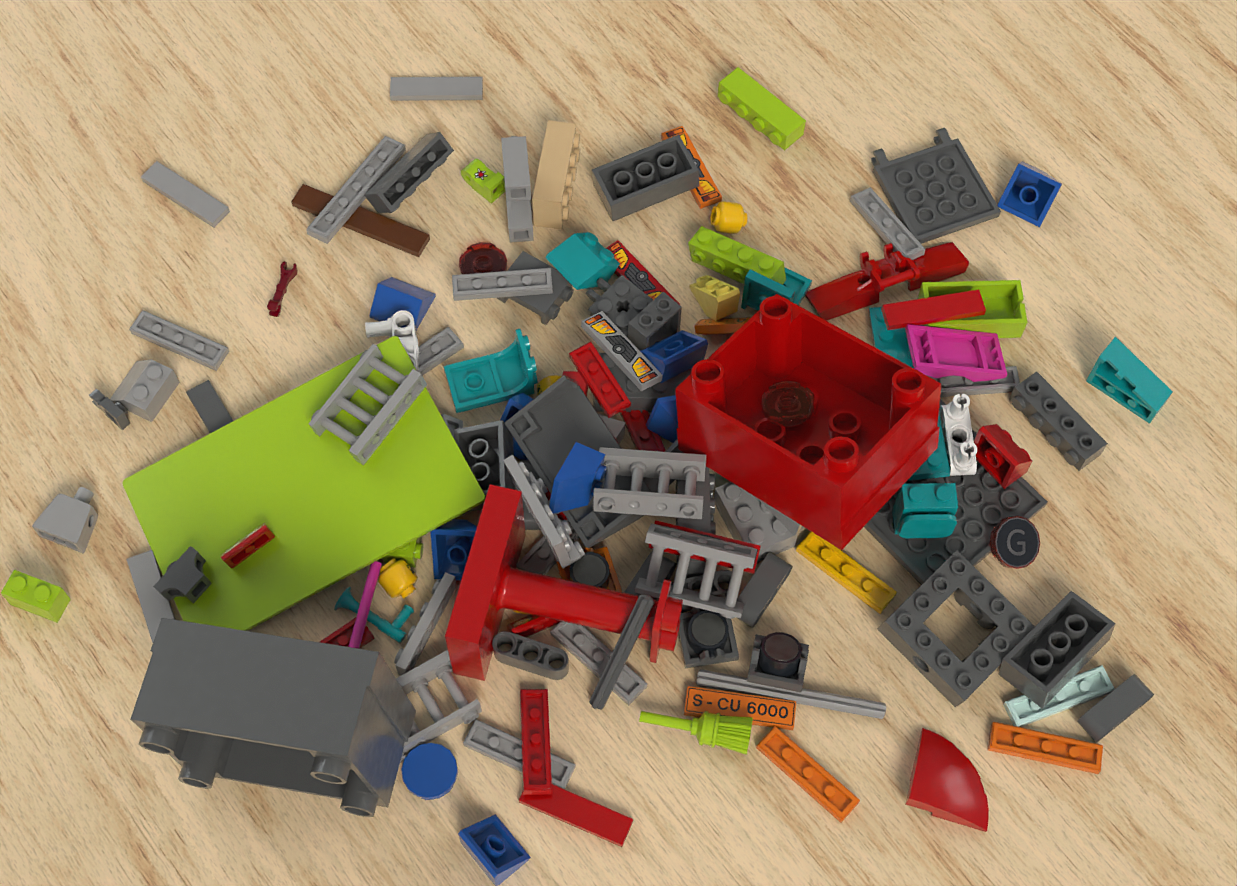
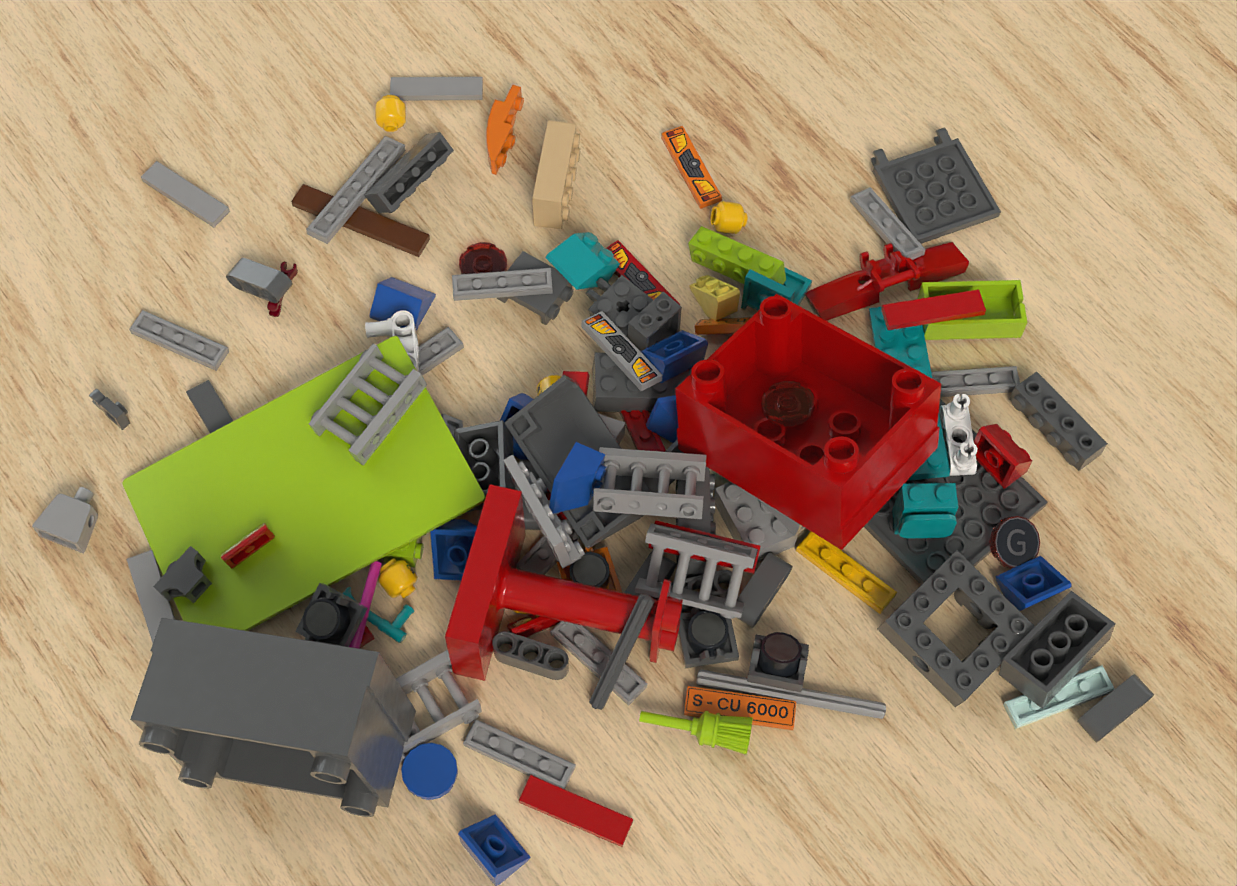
(35, 596): lime brick -> none
(146, 388): light grey slope -> none
(259, 280): none -> dark grey beam
(331, 617): none -> piece
(390, 113): none -> yellow head
(430, 615): light grey plate -> none
(484, 180): lime leg -> none
(493, 376): teal bracket -> none
(500, 128): none -> orange slope
(517, 188): light grey arch -> none
(535, 742): red tile -> none
(599, 379): red tile -> none
(645, 177): dark grey brick -> none
(761, 108): lime brick -> none
(808, 774): orange tile -> none
(947, 783): red brick -> none
(955, 353): dark pink slope -> none
(1029, 193): blue slope -> none
(1031, 583): none -> blue slope
(1045, 747): orange tile -> none
(1129, 381): teal wedge -> none

